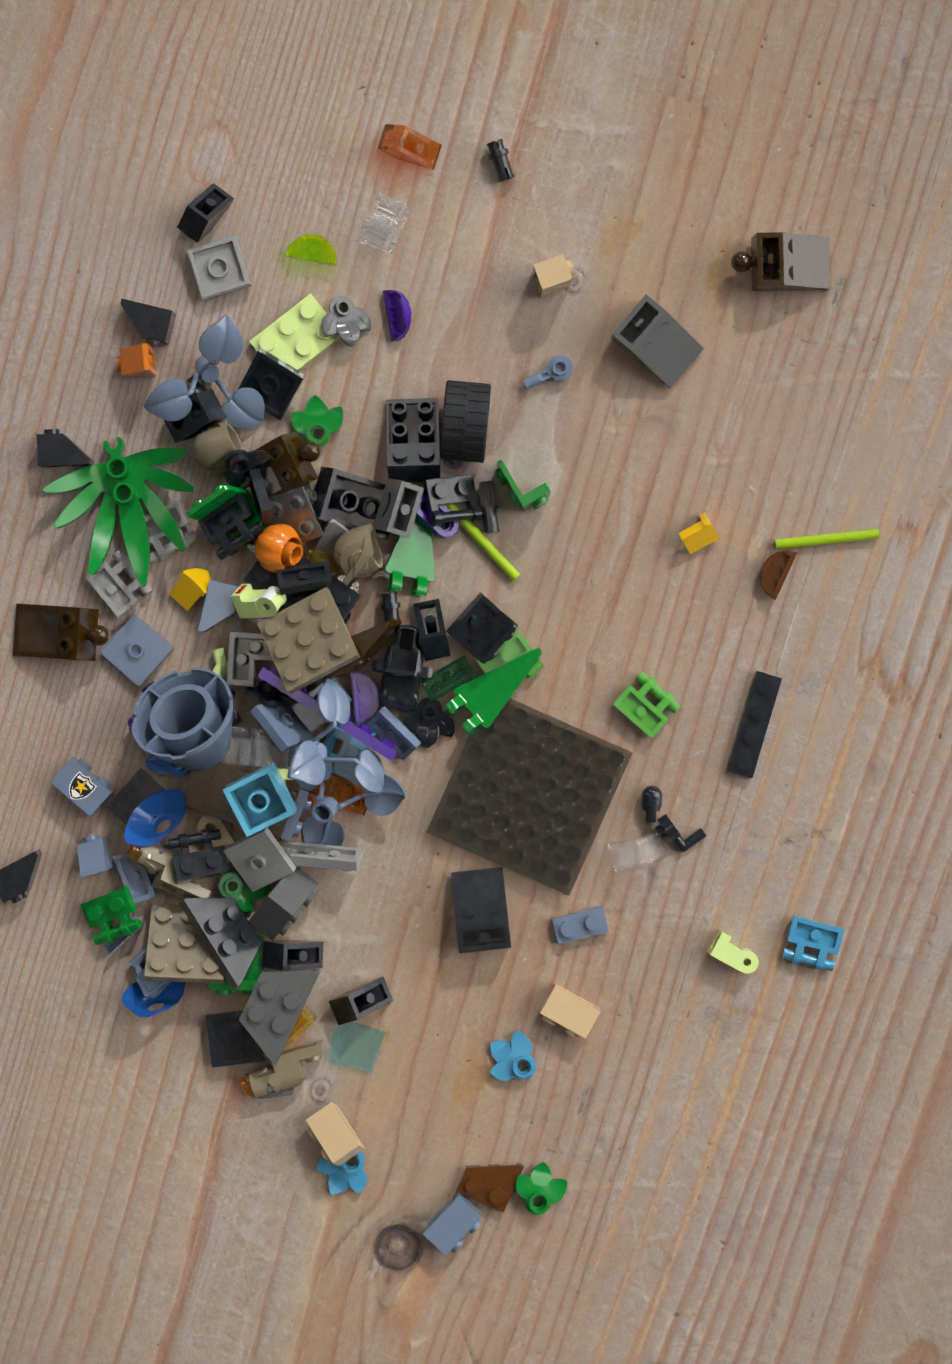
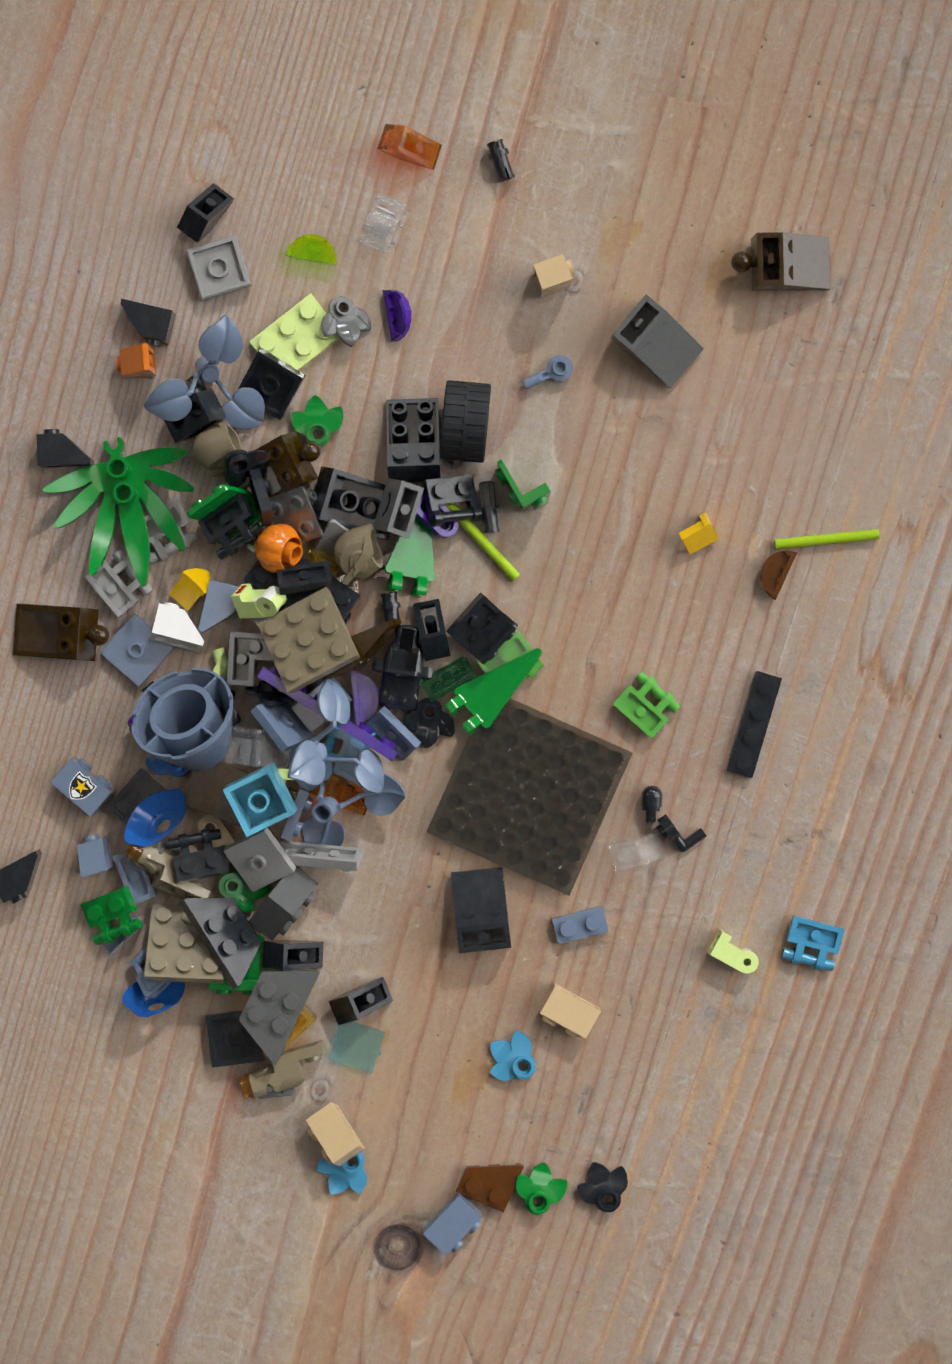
(175, 628): none -> white slope
(603, 1182): none -> black plate

